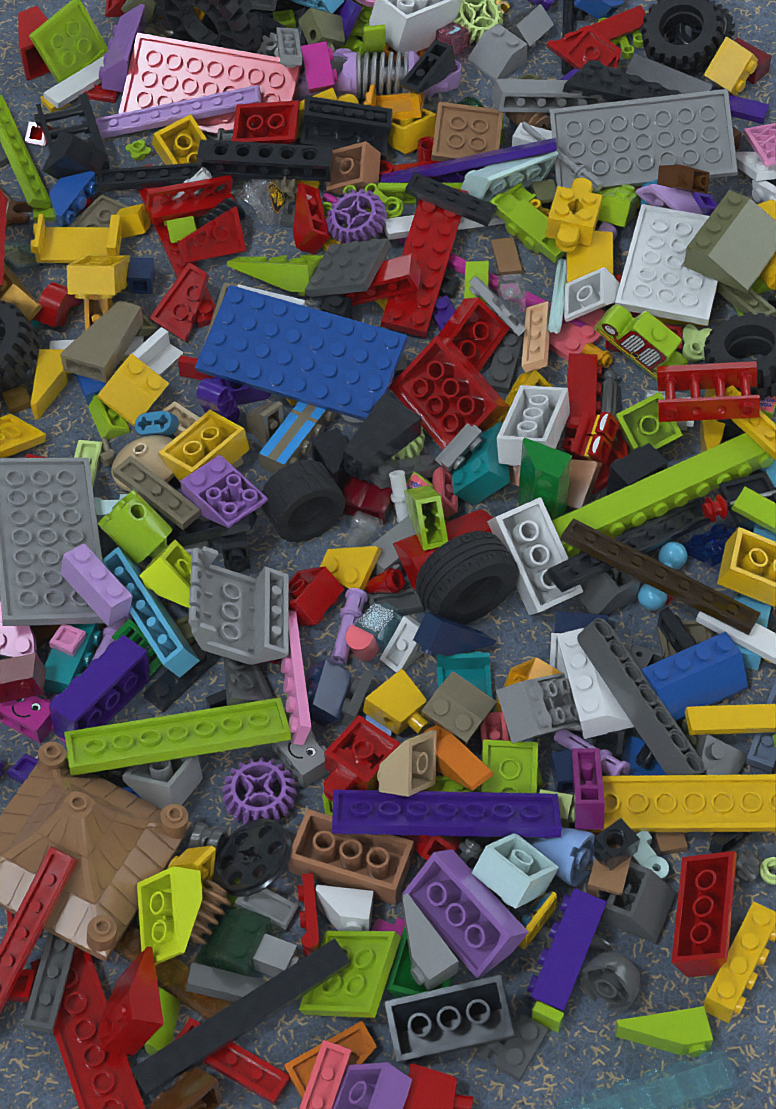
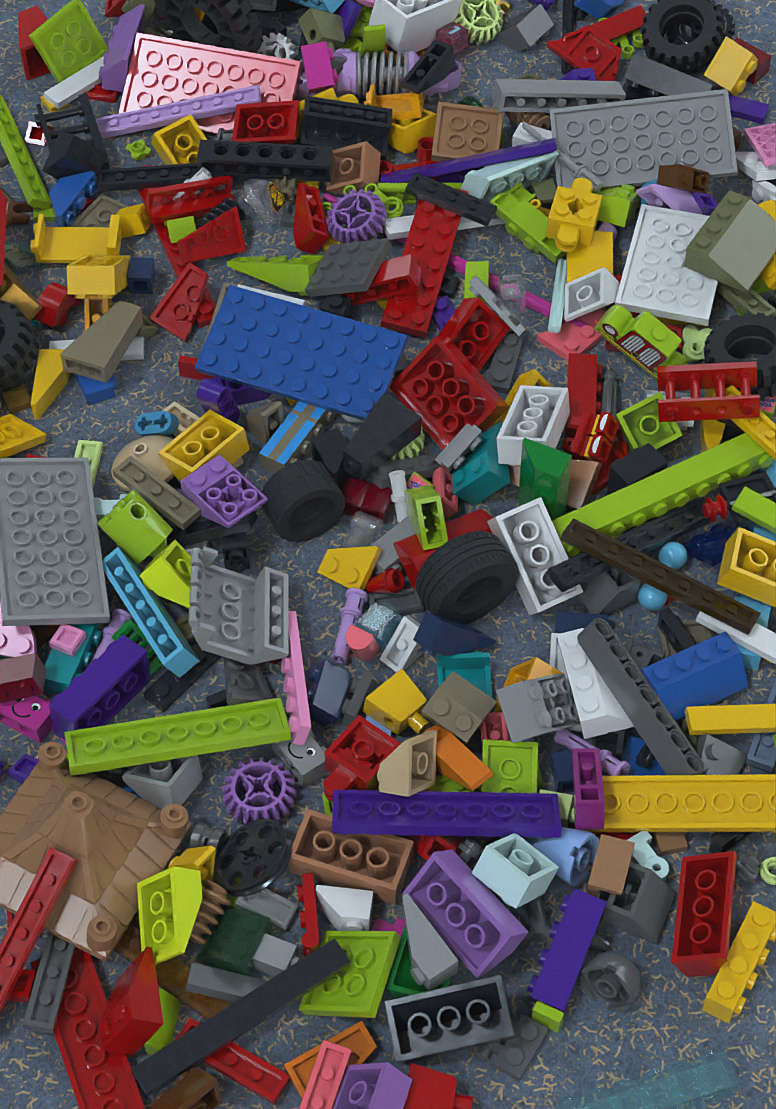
(96, 584): lavender brick -> none
(106, 420): lime slope -> none
(107, 456): dark tan hand -> none
(132, 389): yellow slope -> none
(158, 352): white panel -> none
(285, 17): lime tile -> none
(289, 47): light grey plate -> none
(312, 594): red slope -> none
(498, 53): light grey slope -> none
(506, 256): medium nougat tile -> none
(536, 337): light nougat plate -> none
(537, 916): yellow slope -> none
(604, 357): light orange pin -> none
(613, 84): black wing -> none
(619, 834): black brick -> none
(673, 1031): lime slope -> none

